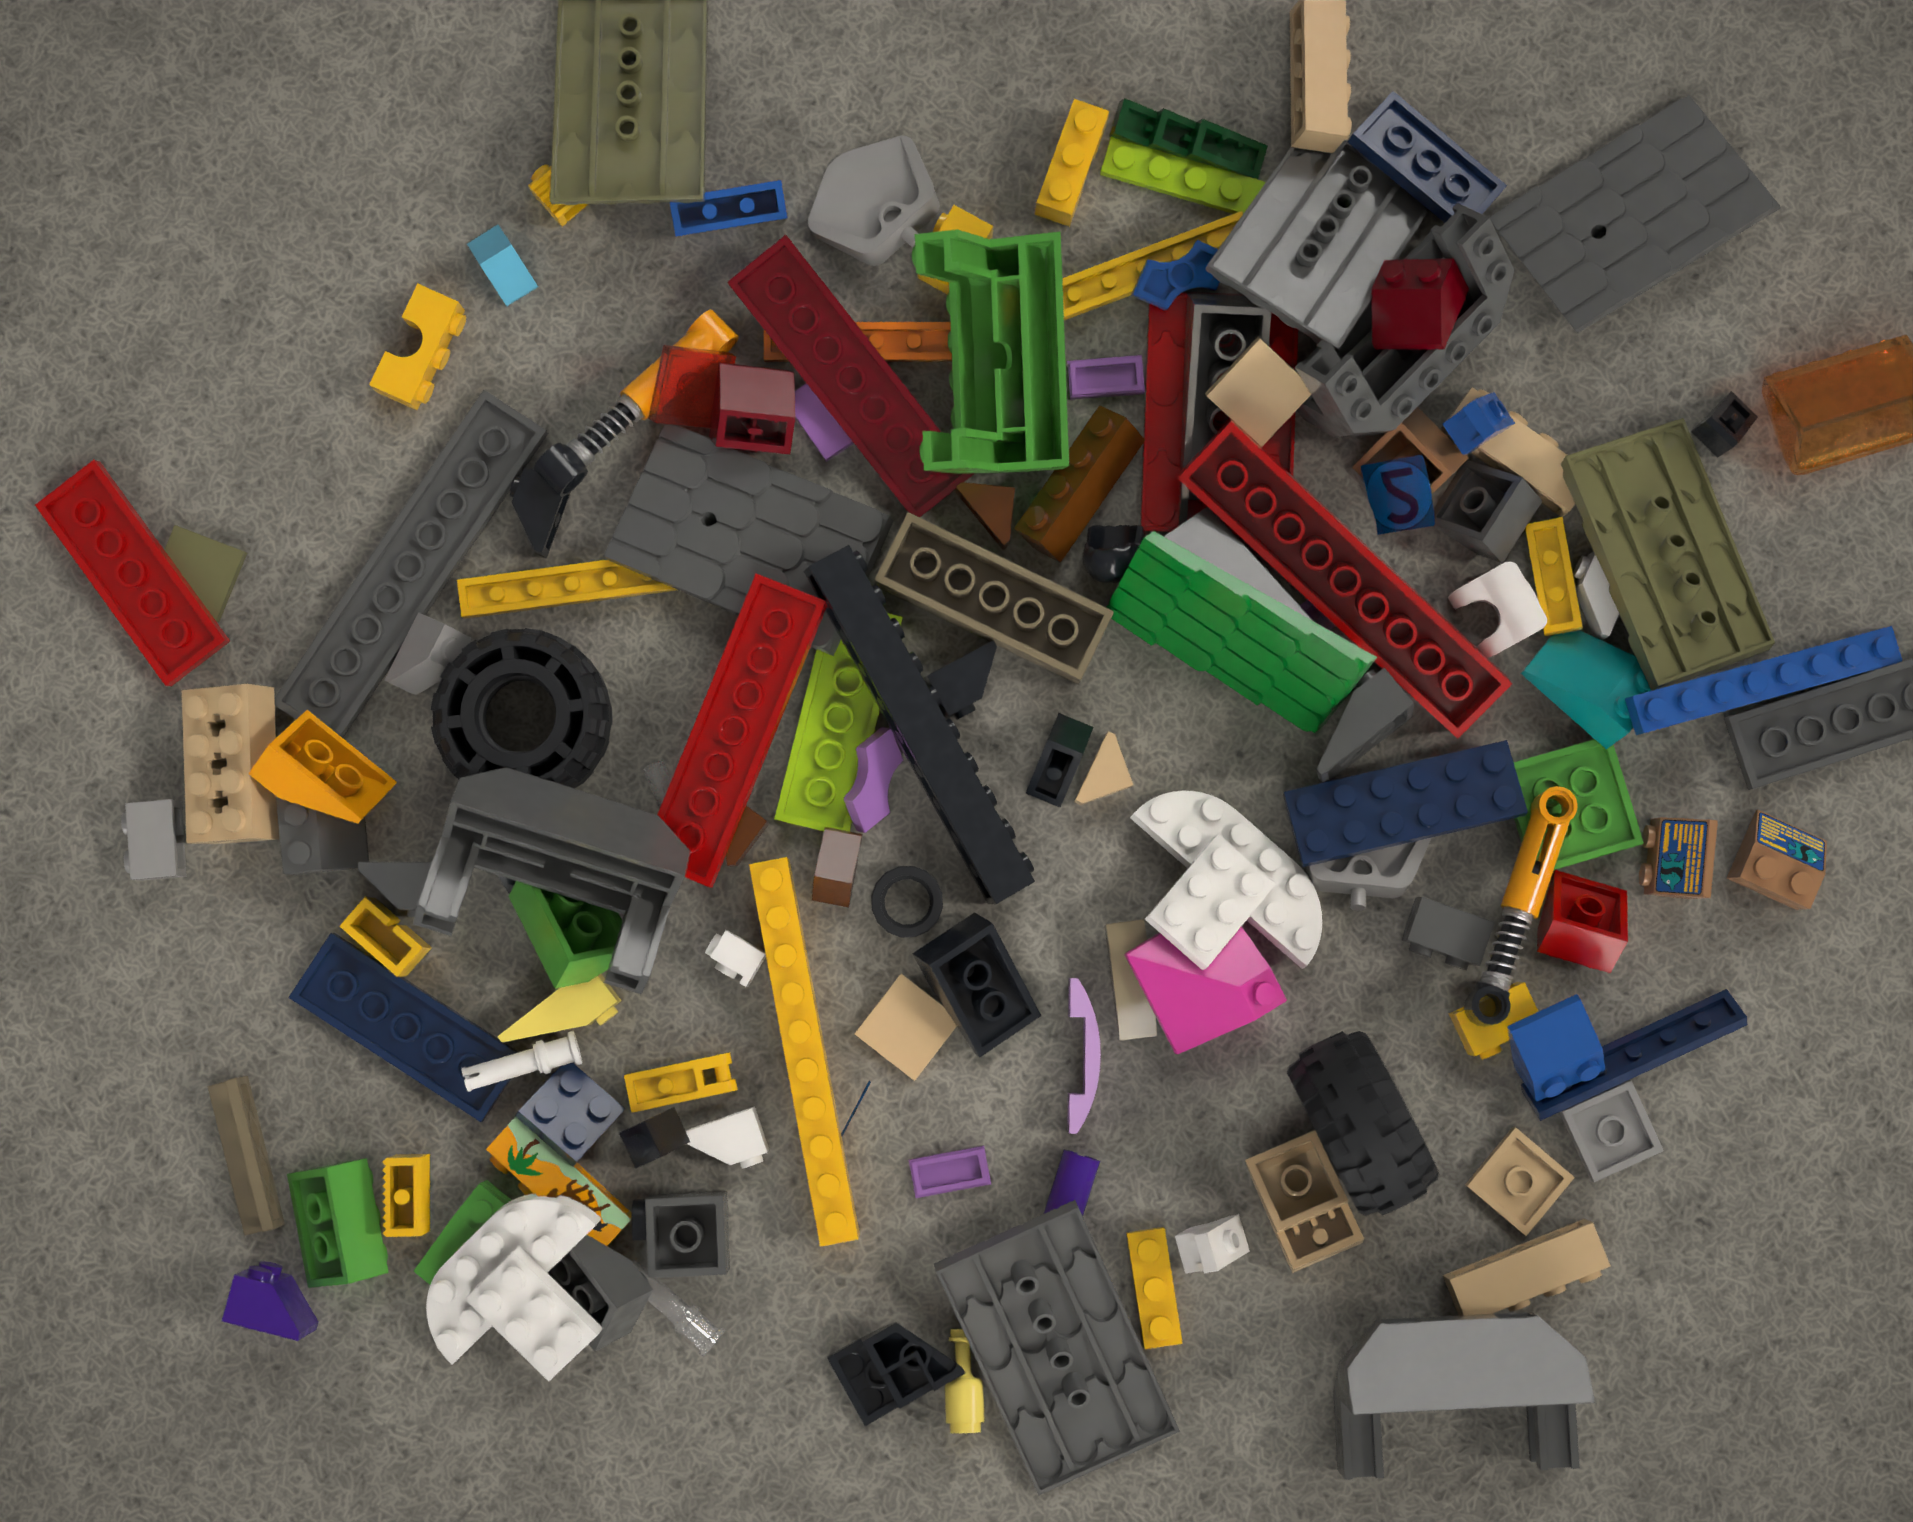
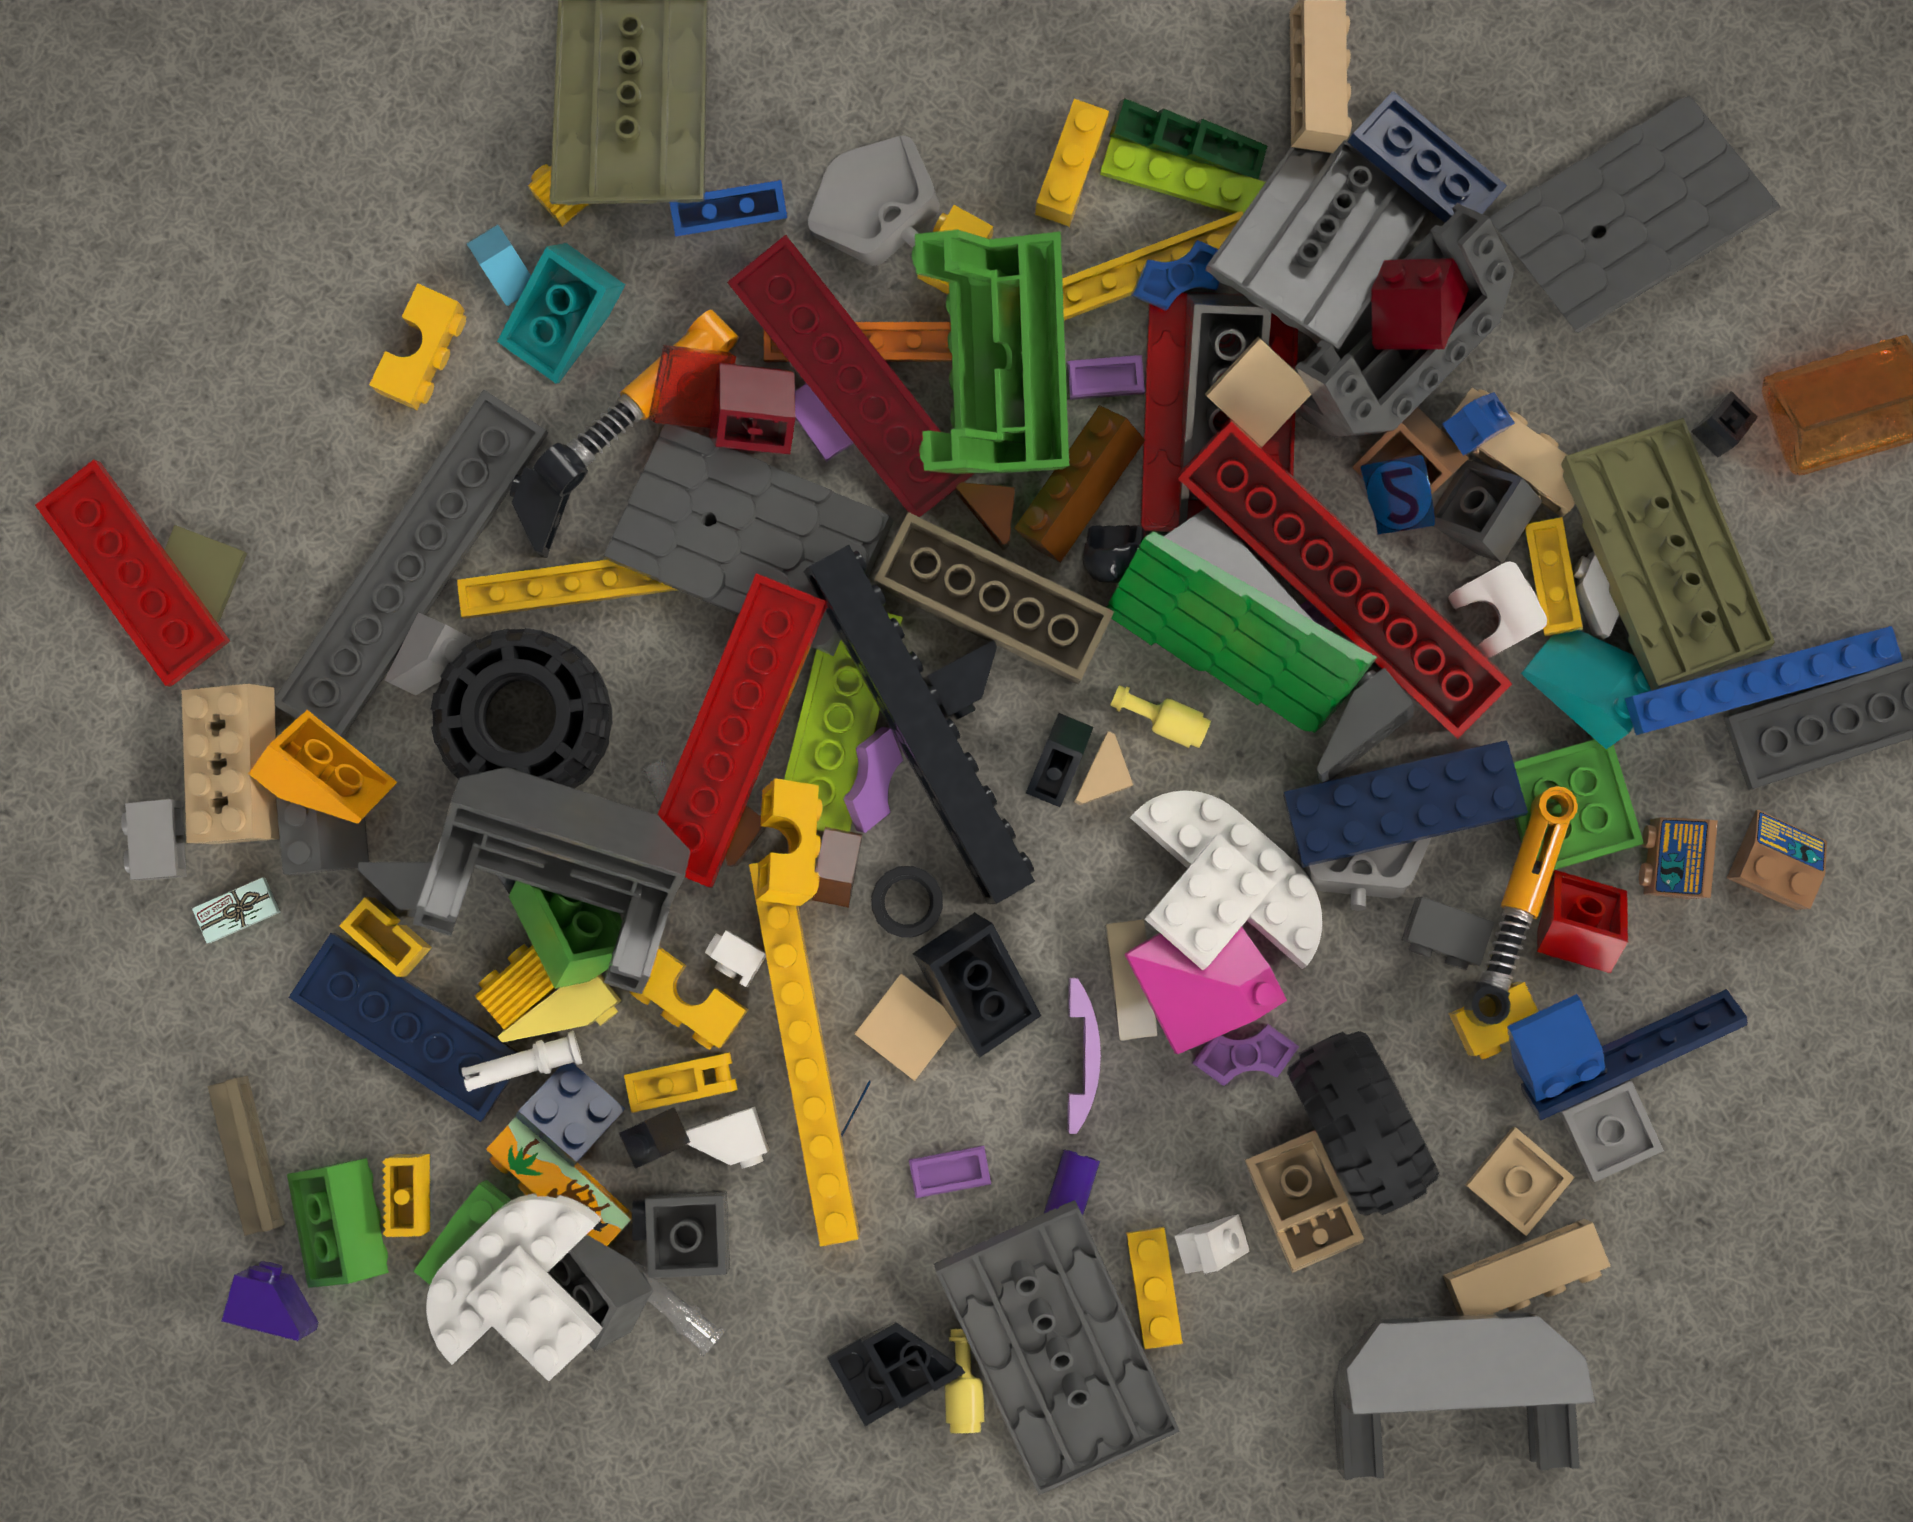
(236, 910): none -> light aqua tile
(516, 988): none -> yellow brick
(560, 310): none -> teal slope
(711, 1020): none -> yellow arch
(794, 812): none -> yellow arch
(1169, 718): none -> light yellow piece
(1227, 1057): none -> medium lavender tile

